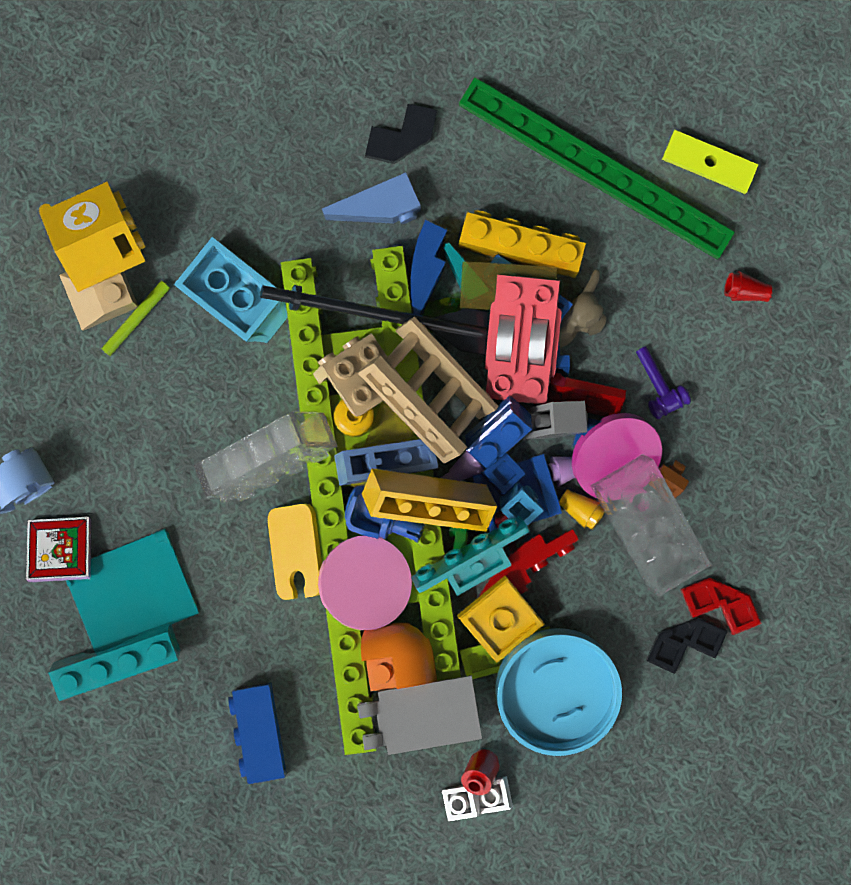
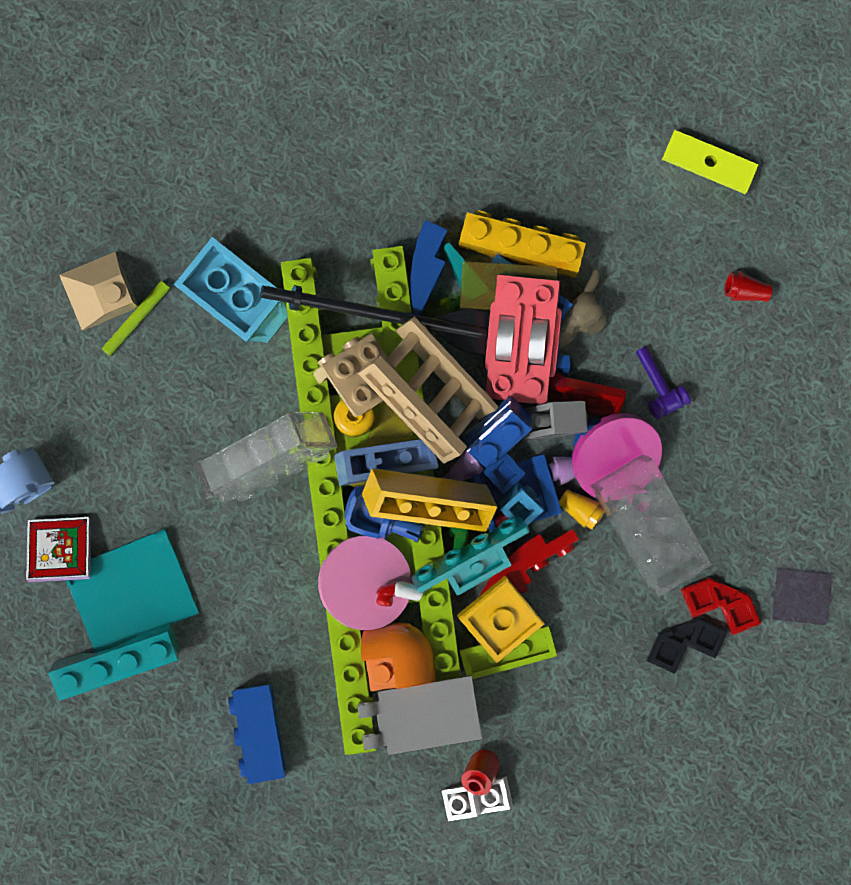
(93, 235): yellow container -> none
(294, 549): yellow piece -> none
(382, 203): medium blue slope -> none
(394, 146): black tile -> none
(397, 589): none -> arm
(558, 692): medium azure brick -> none
(596, 168): green plate -> none
(673, 477): dark orange tile -> none
(801, 597): none -> clear purple piece

